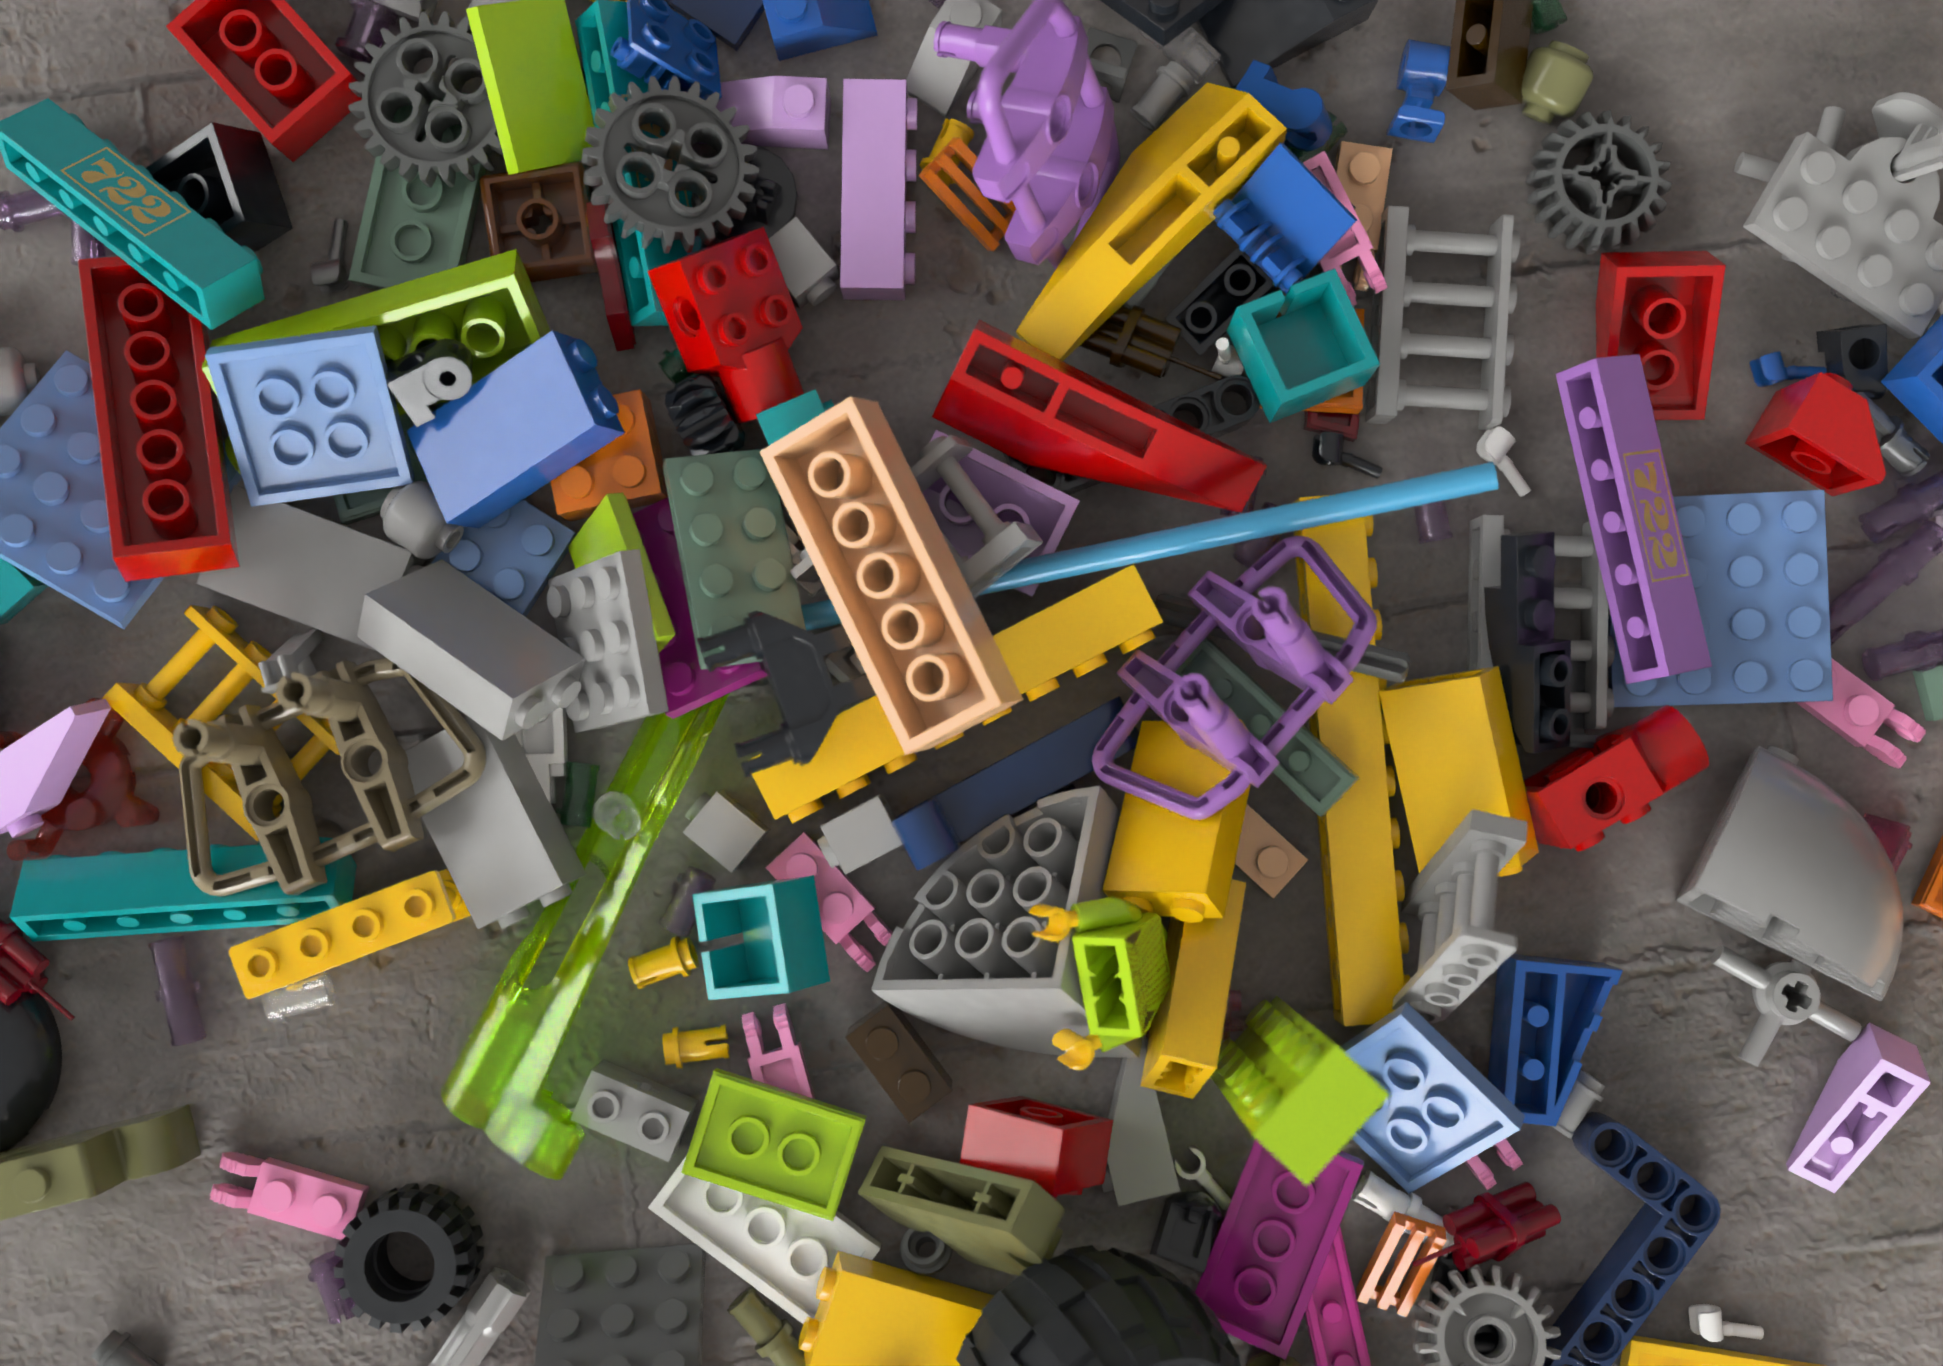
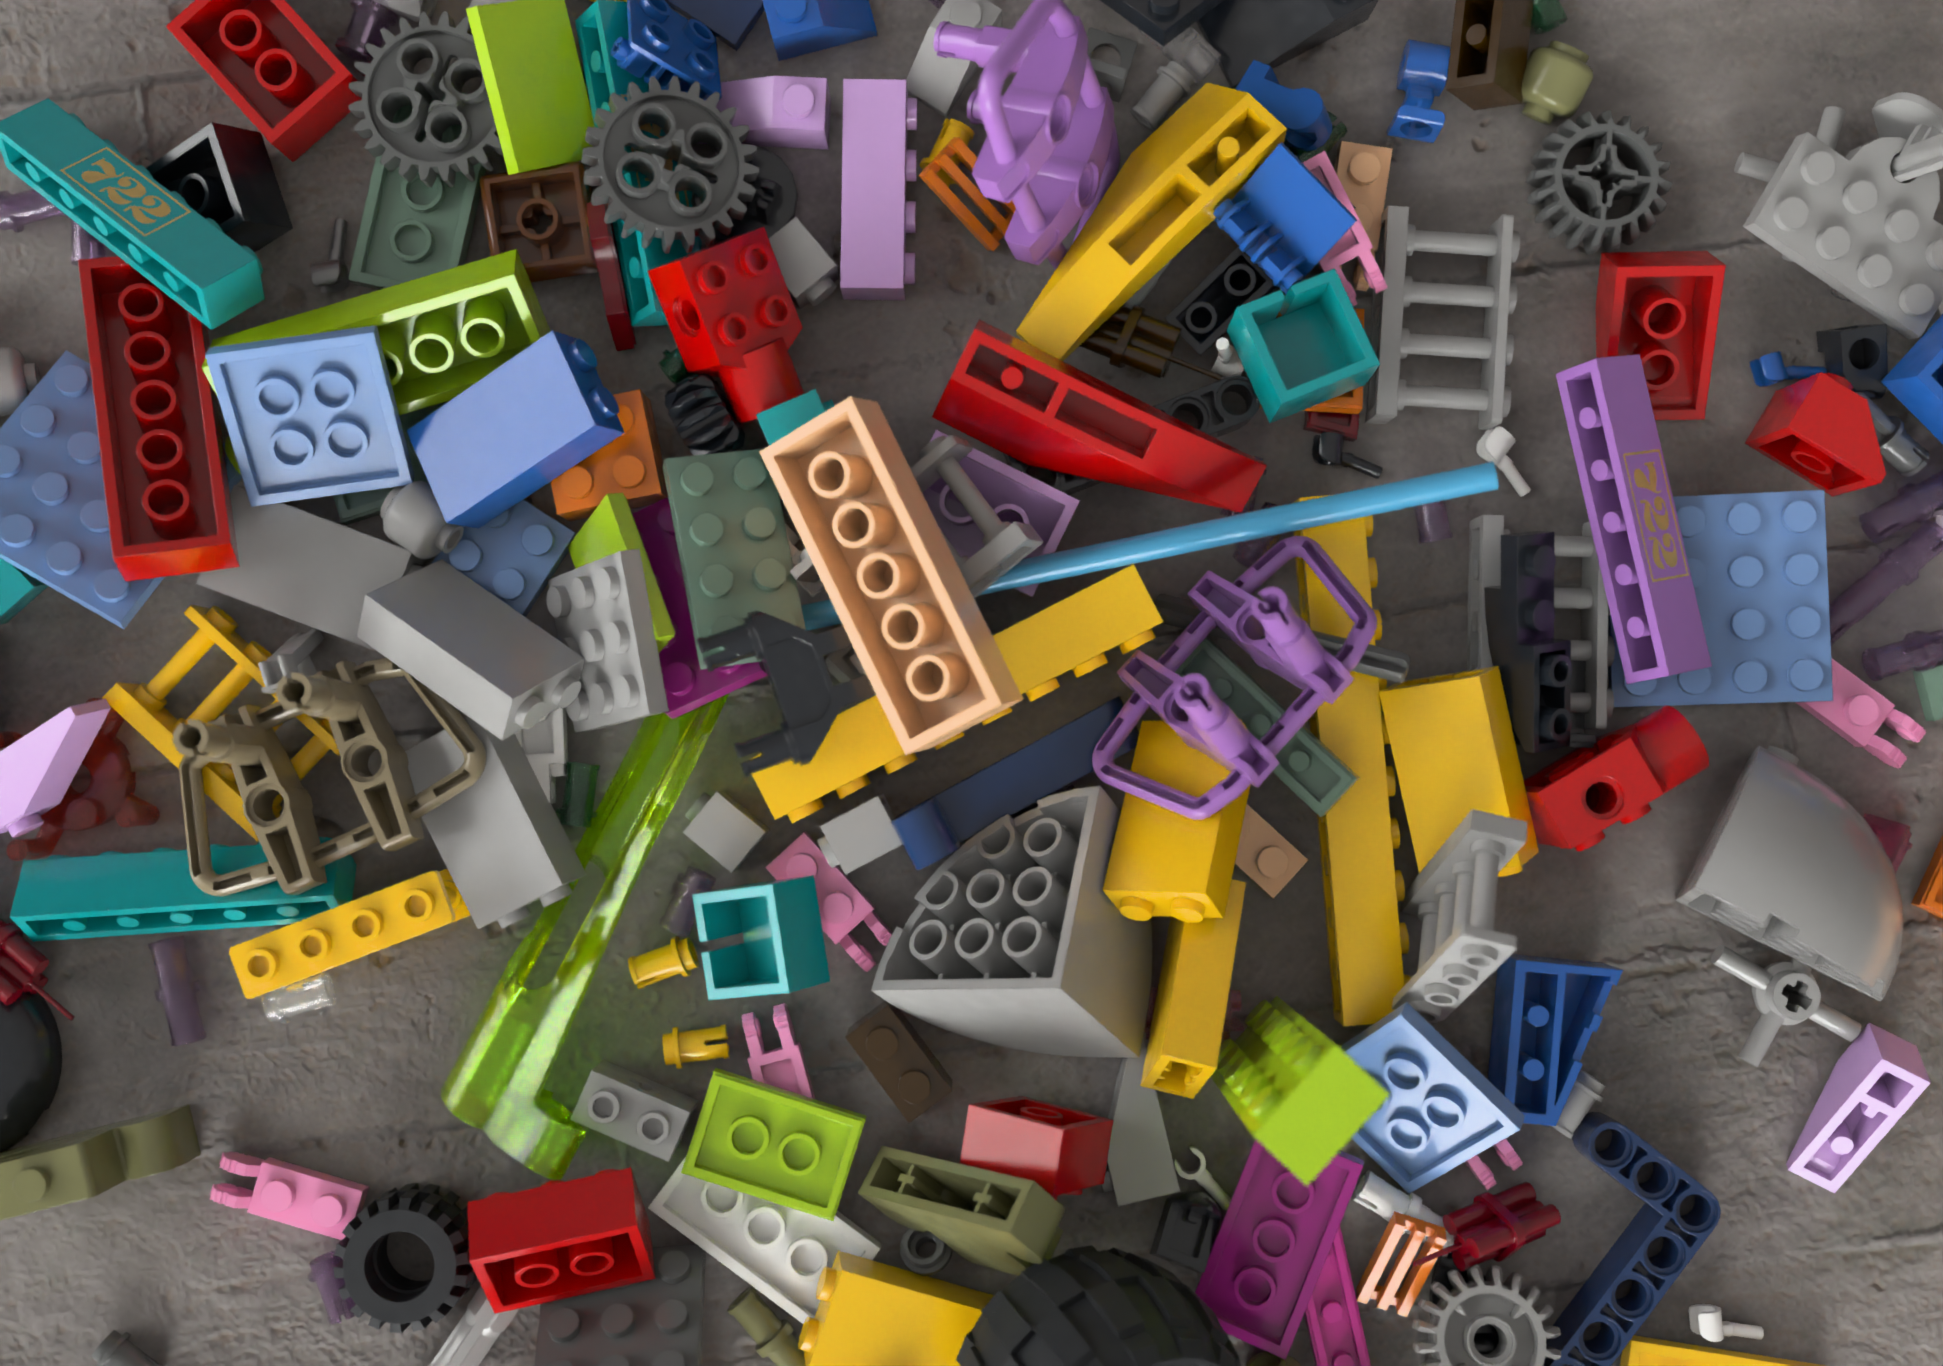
(429, 375): leg -> none
(560, 1240): none -> red brick
(608, 807): clear pin -> none
(1119, 970): lime torso -> none

